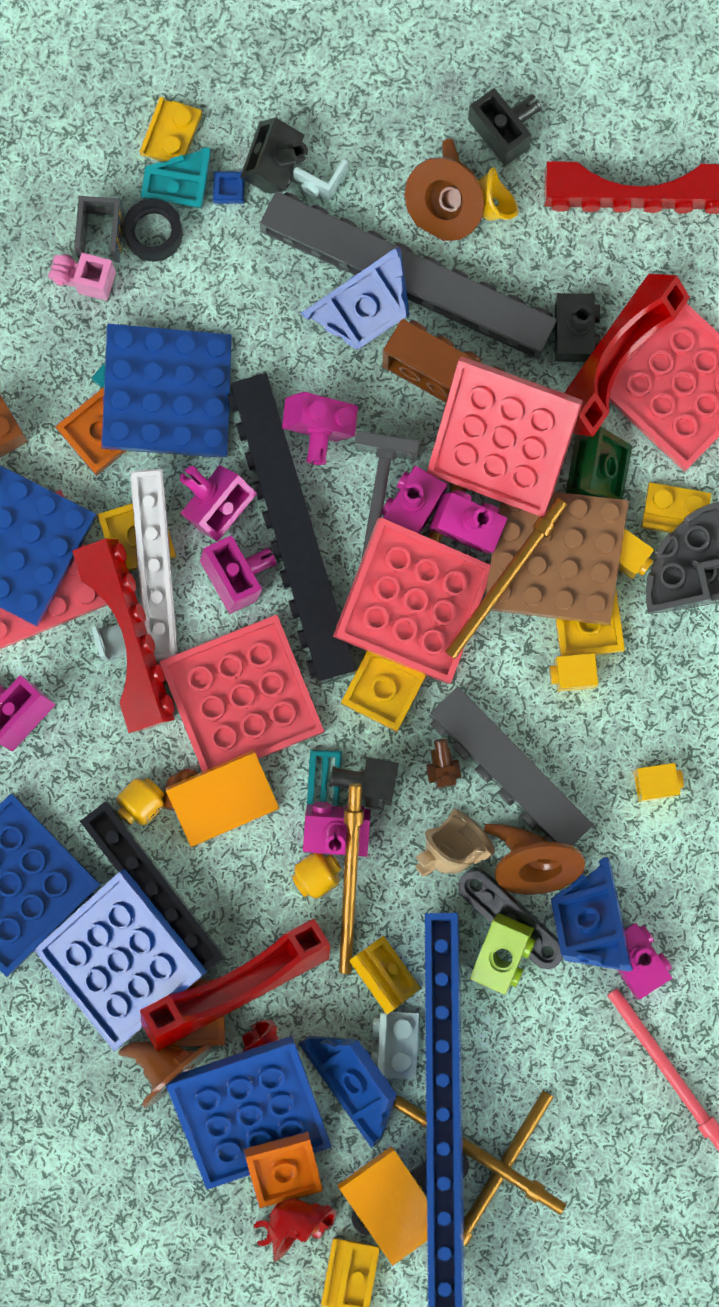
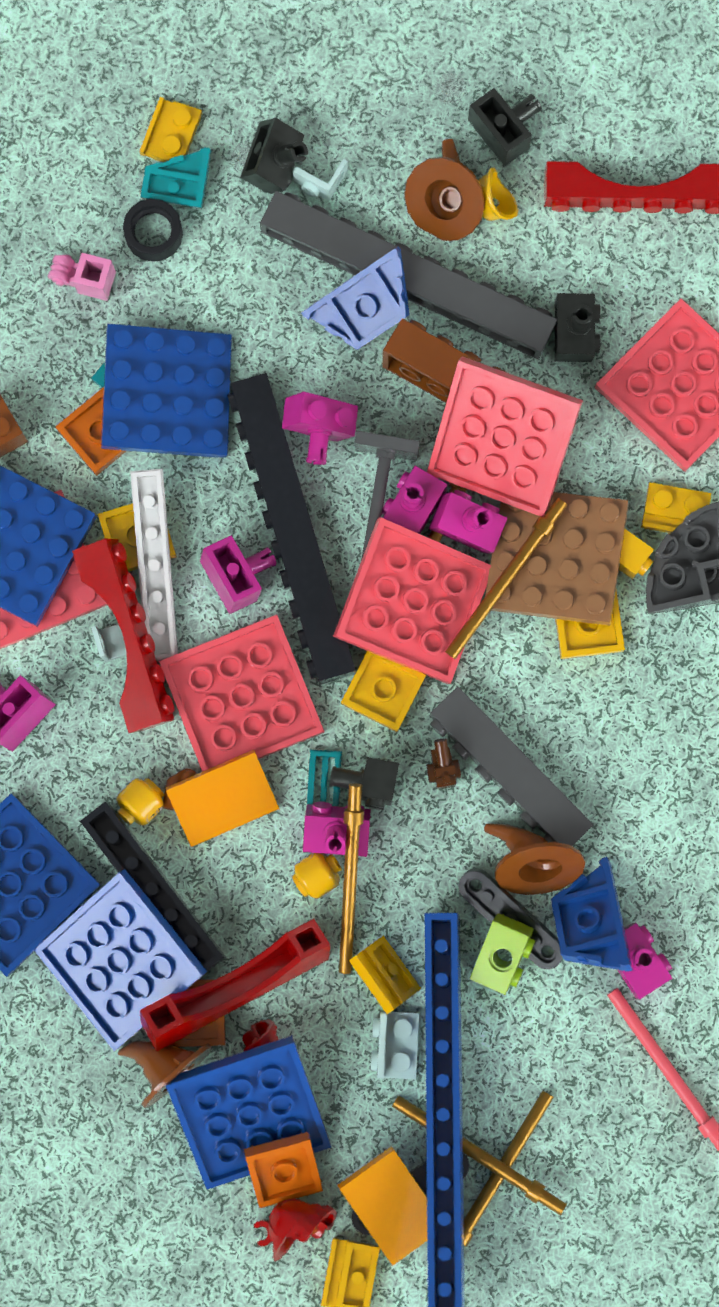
(87, 206): dark grey piece -> none
(215, 500): dark pink brick -> none
(228, 188): blue tile -> none
(354, 1082): blue wing -> none
(464, 838): tan helmet -> none
(574, 672): yellow brick -> none
(599, 465): dark green bracket -> none
(648, 310): red arch -> none
(658, 782): yellow brick -> none

